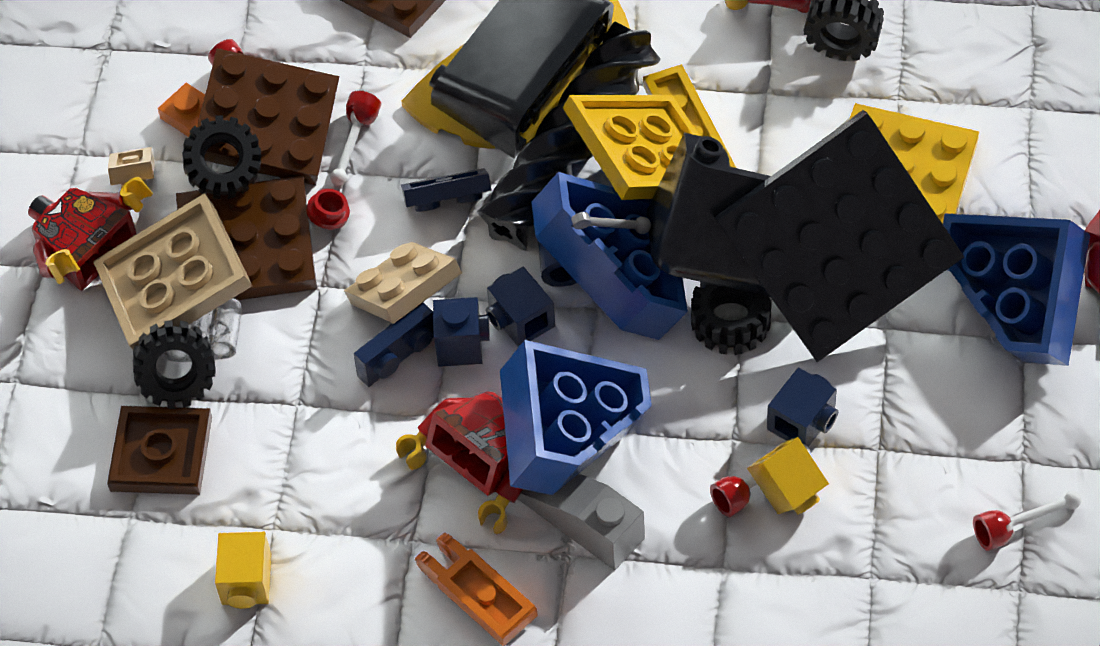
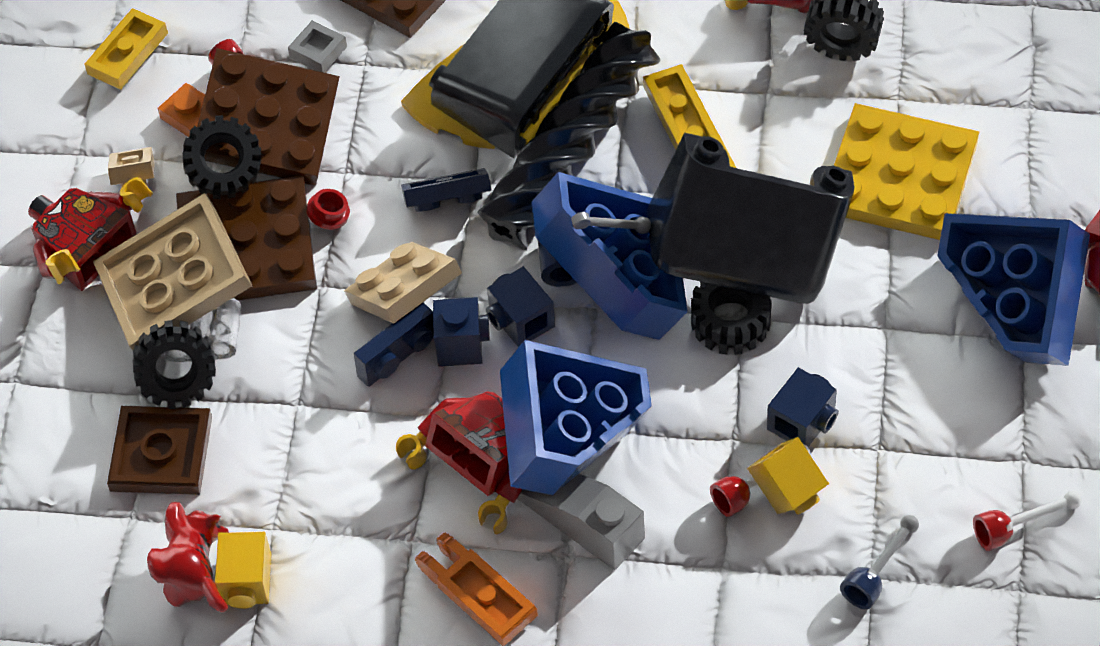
(126, 48): none -> yellow plate
(186, 562): none -> red animal
(317, 47): none -> light grey plate
(361, 110): hinge -> none
(630, 137): yellow plate -> none
(839, 236): black plate -> none
(864, 584): none -> dark blue hinge

